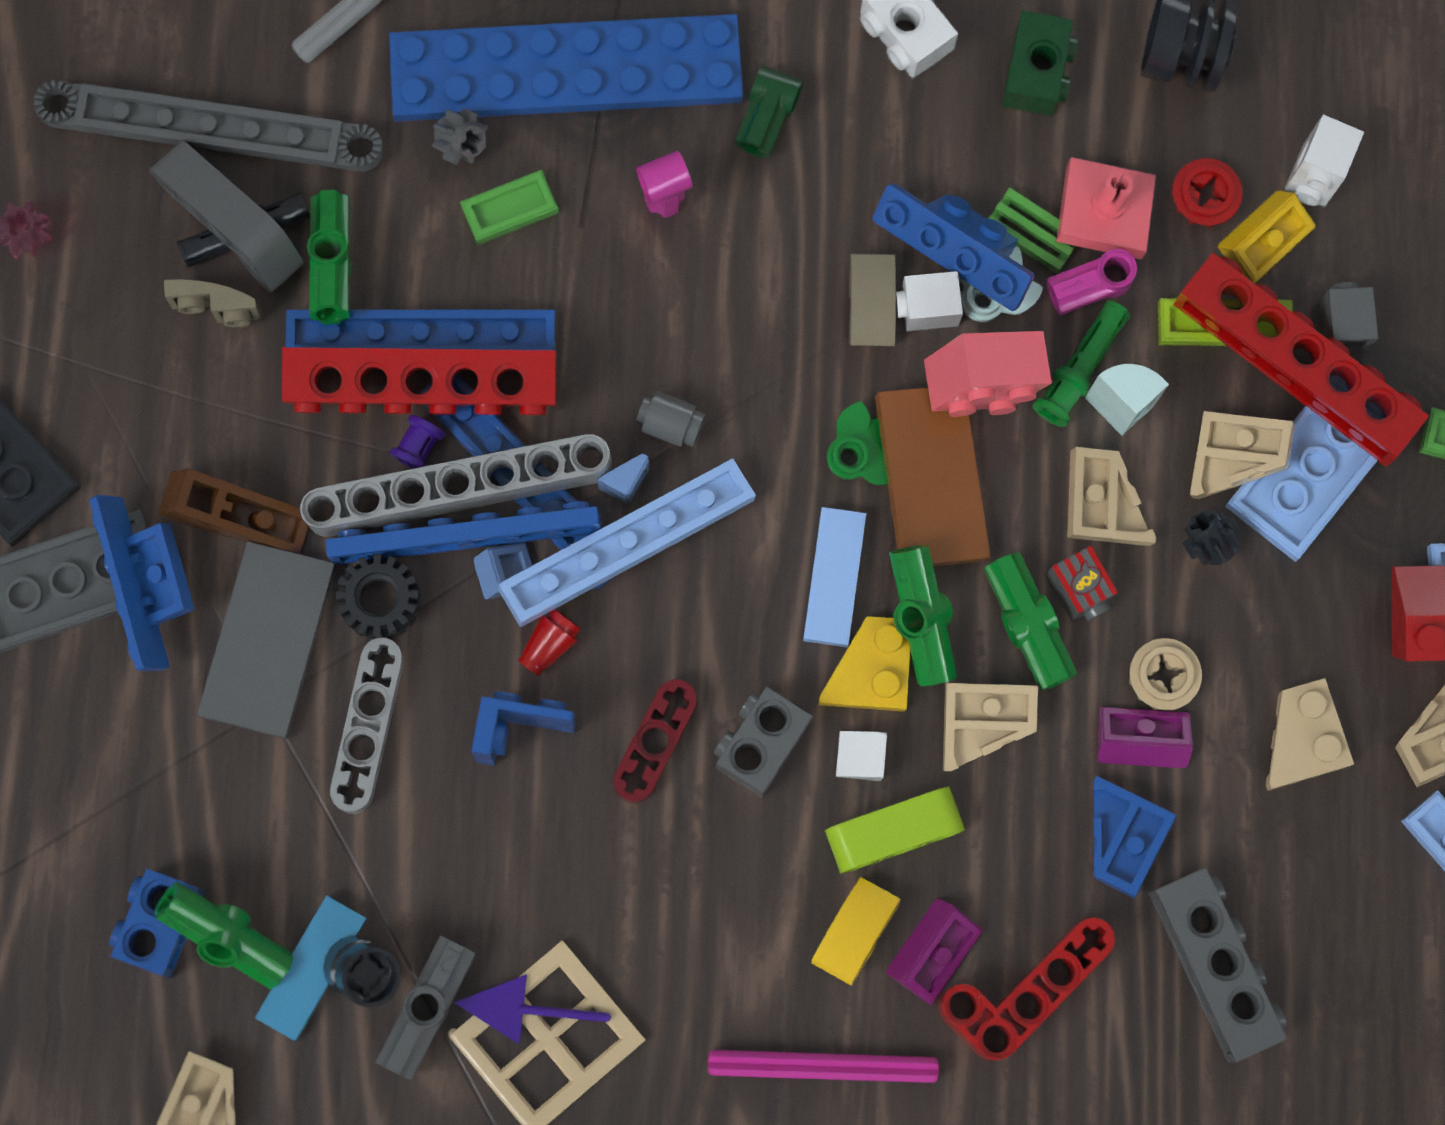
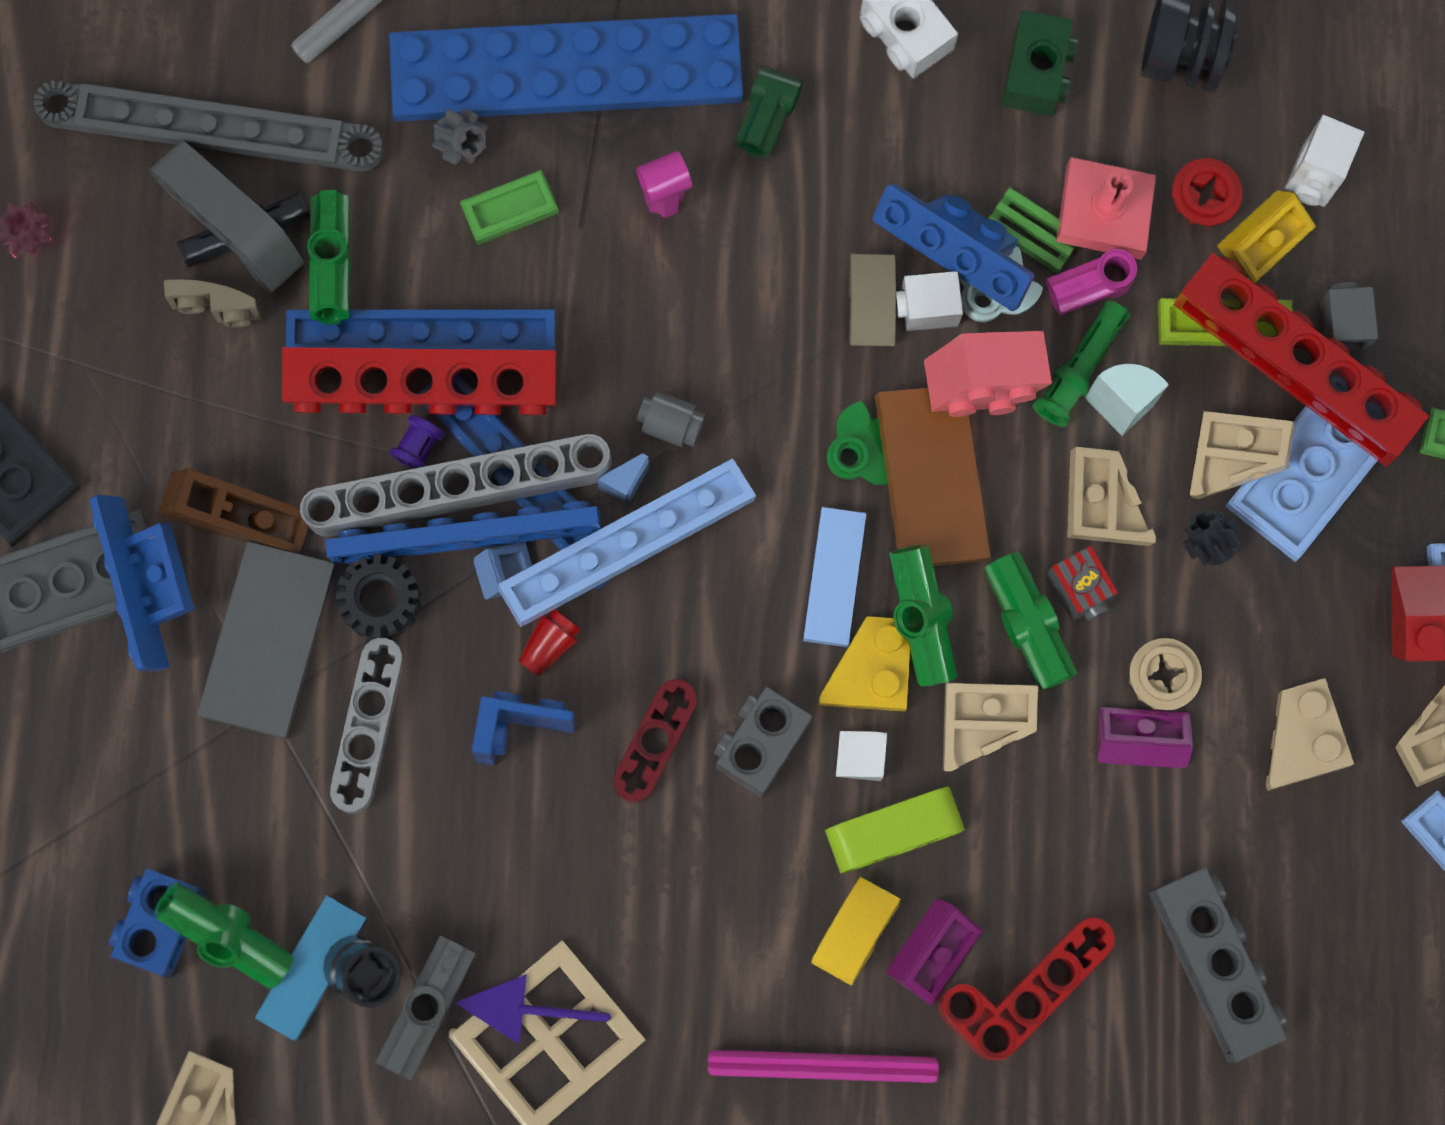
(1126, 836): blue wing -> none

